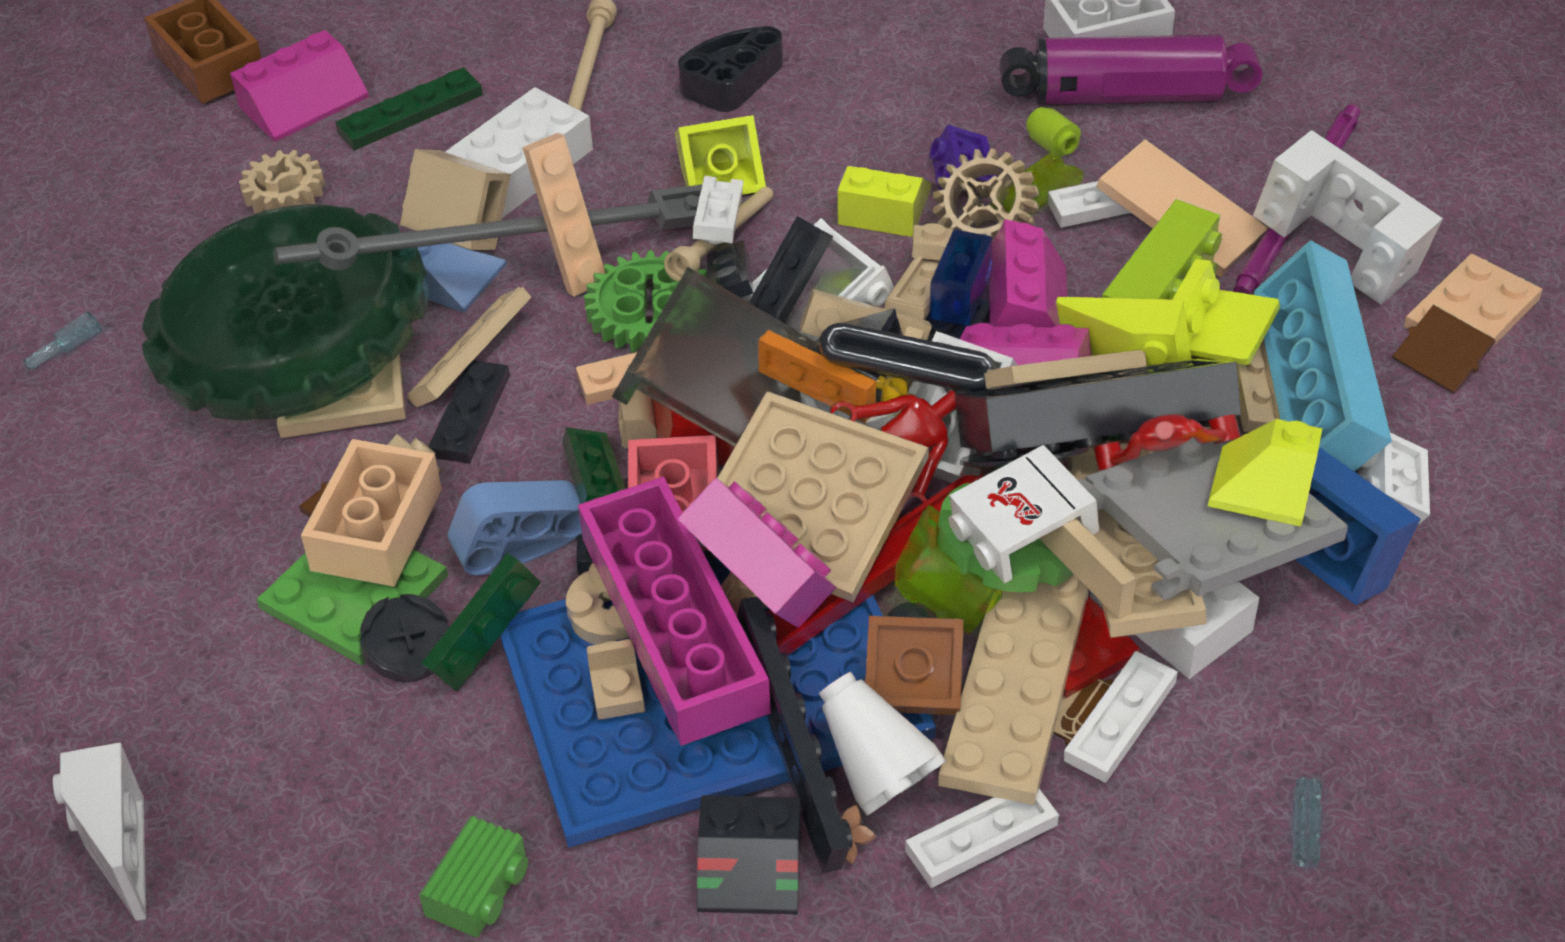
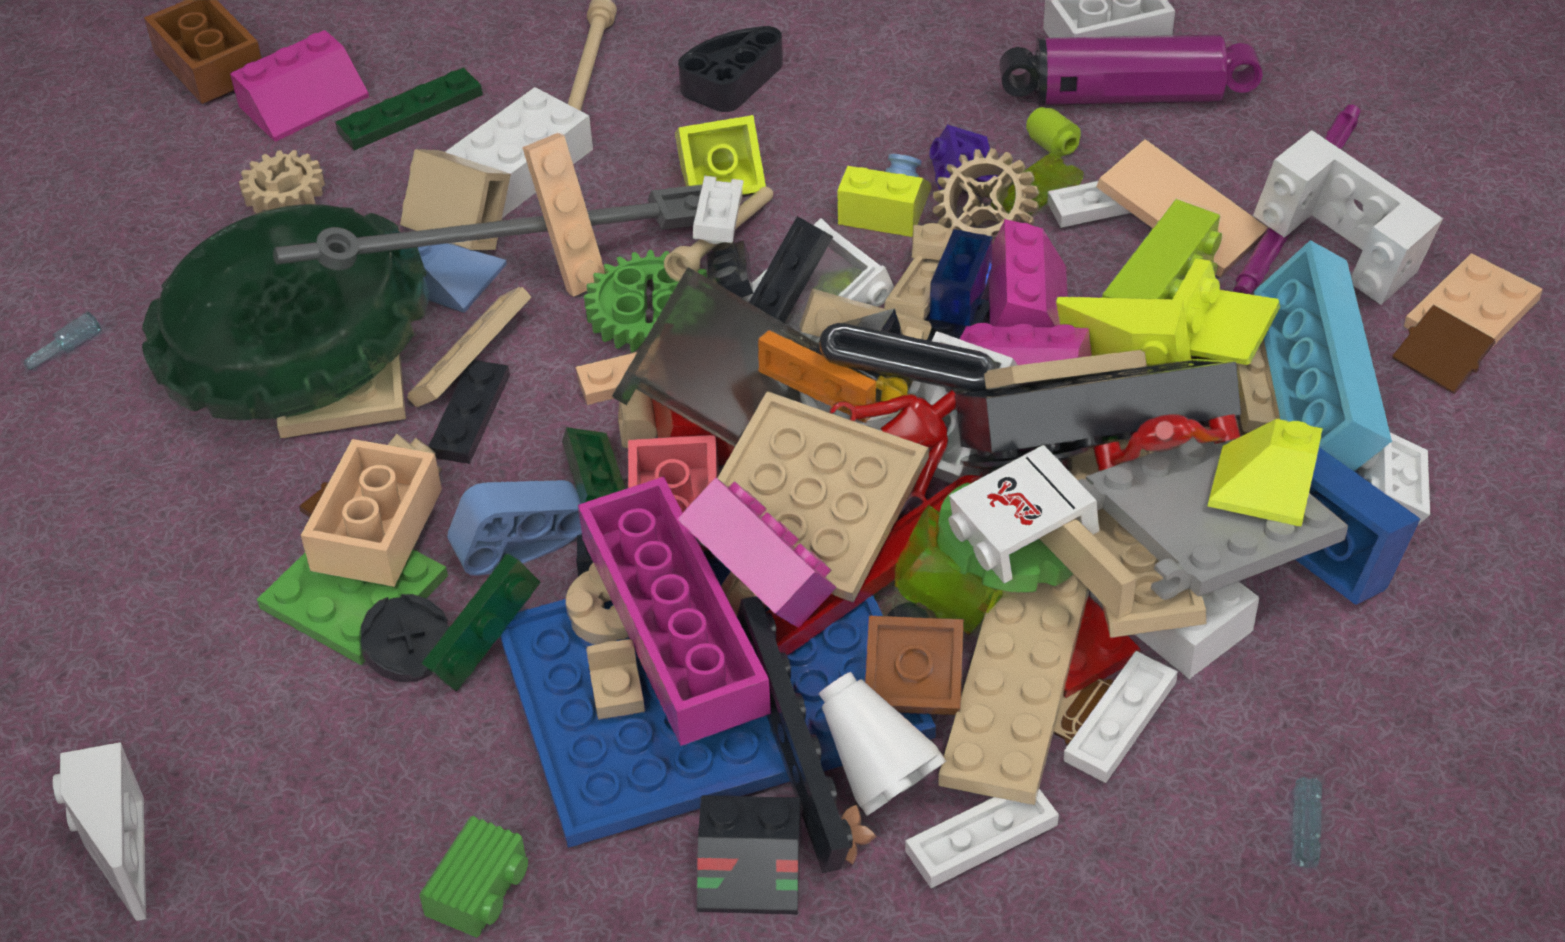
(903, 165): none -> medium blue bush

